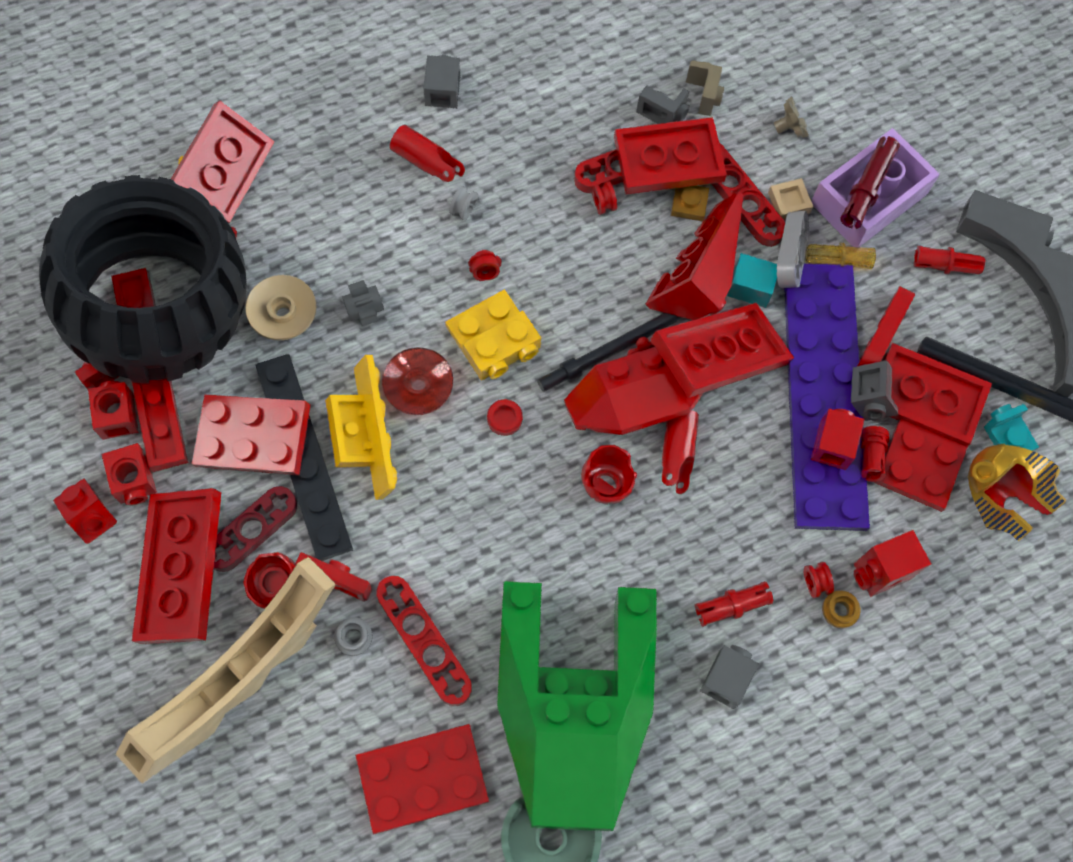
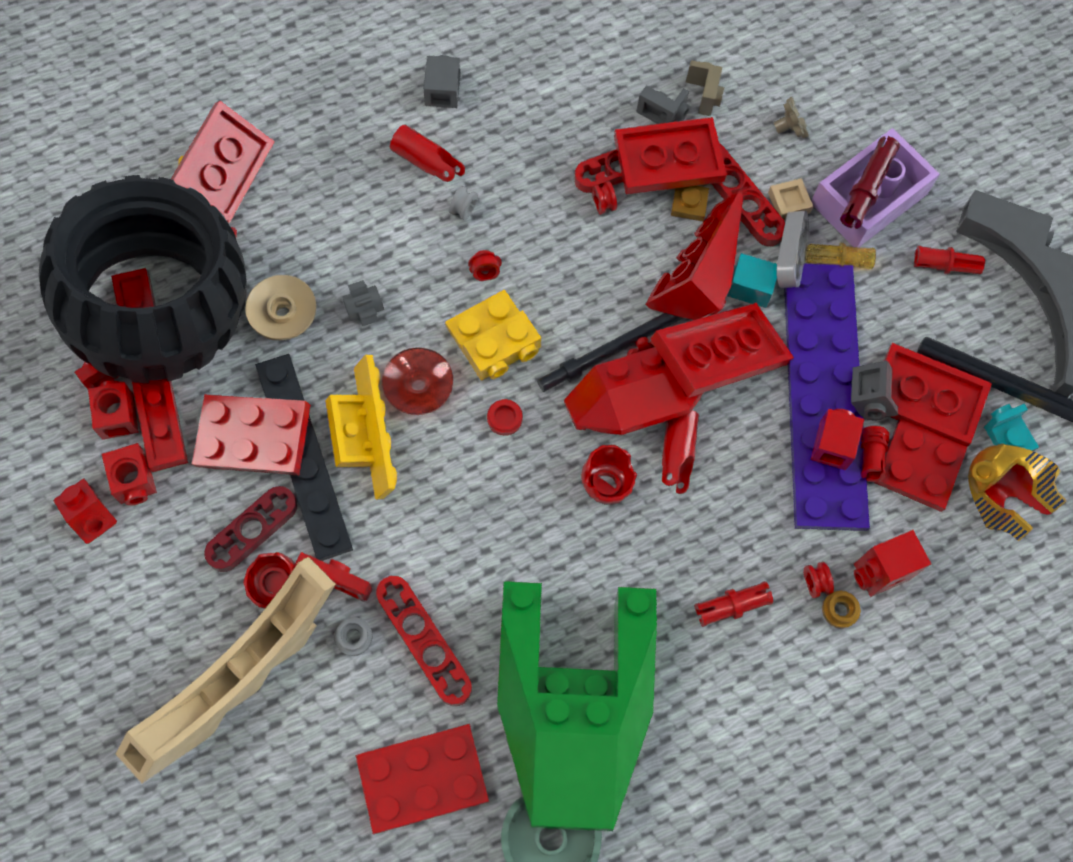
(177, 567): red plate -> none
(730, 676): dark grey brick -> none
(887, 326): red beam -> none

